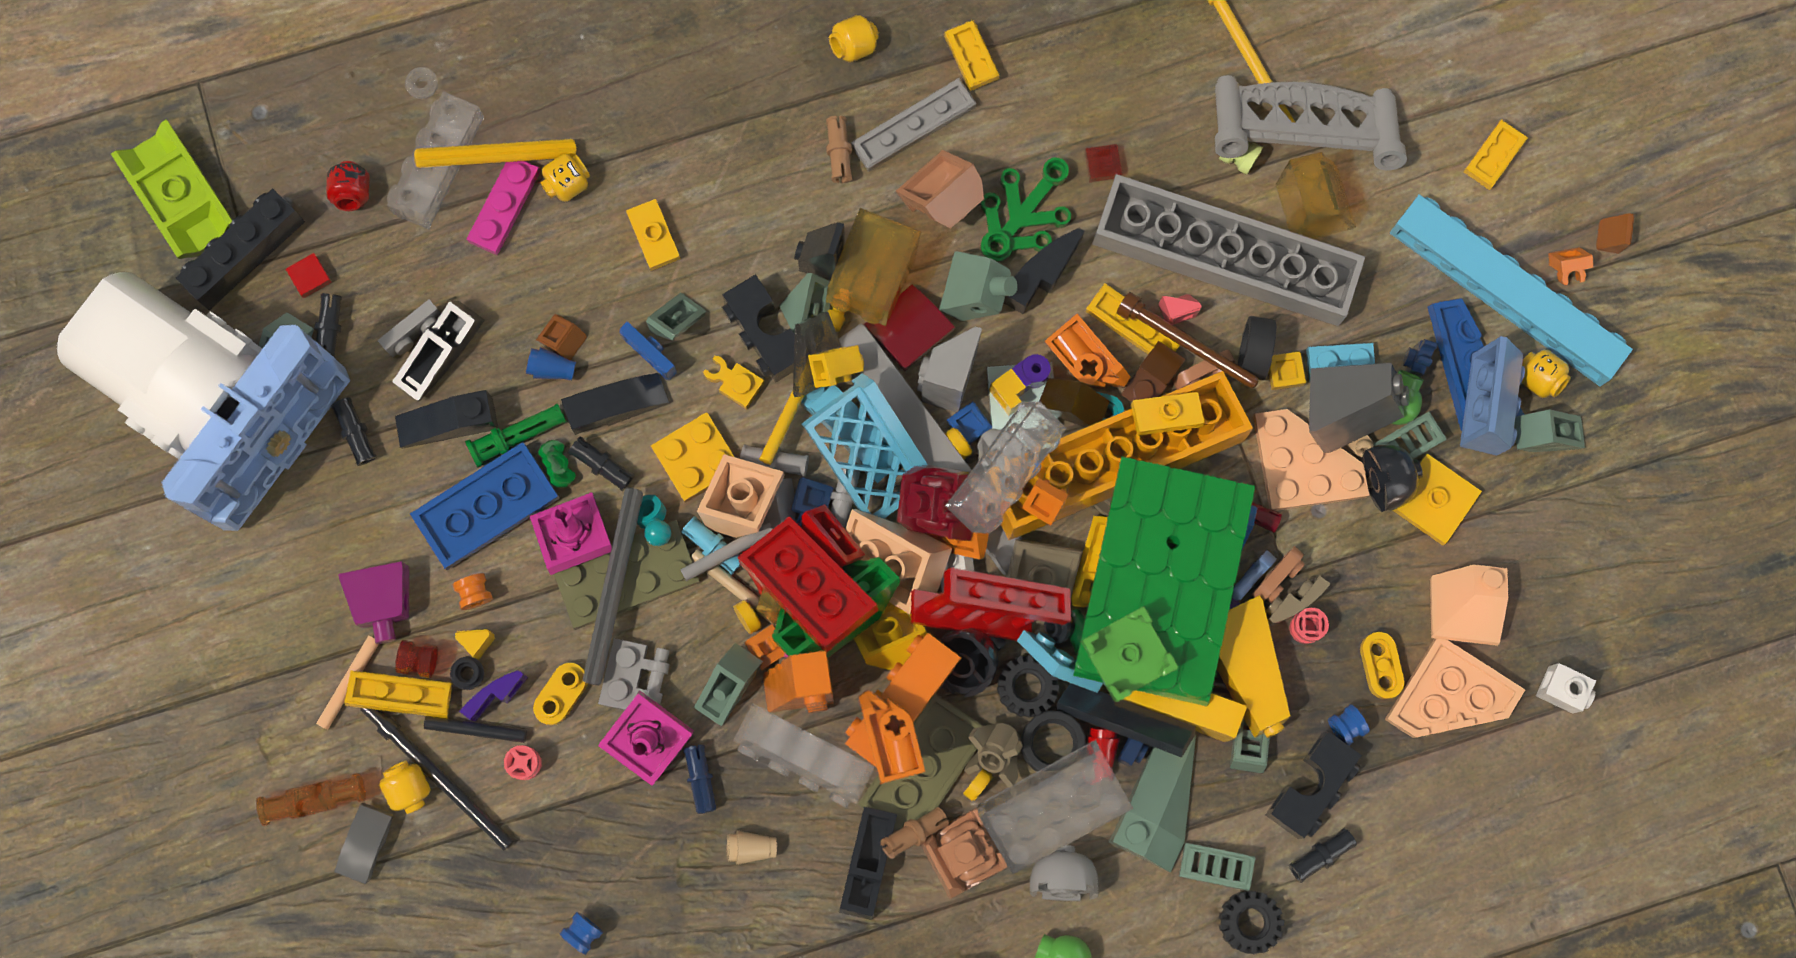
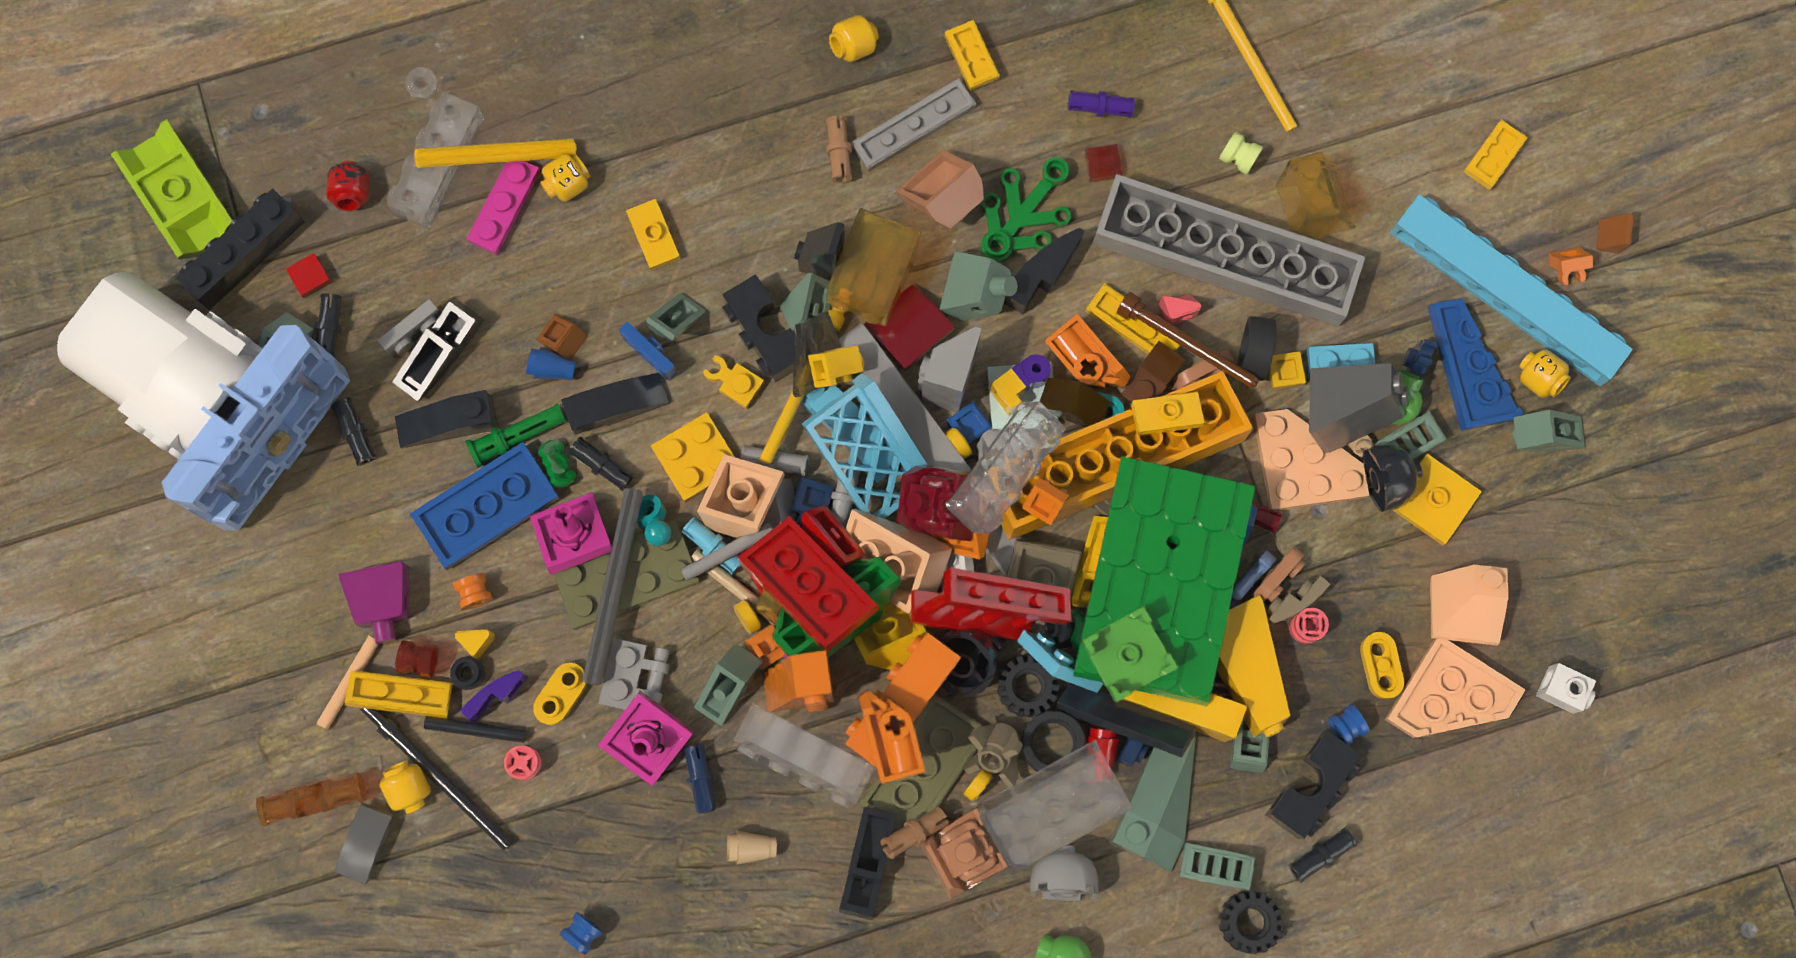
(1100, 104): none -> dark purple pin
(1240, 124): light grey piece -> none
(1493, 398): medium blue slope -> none

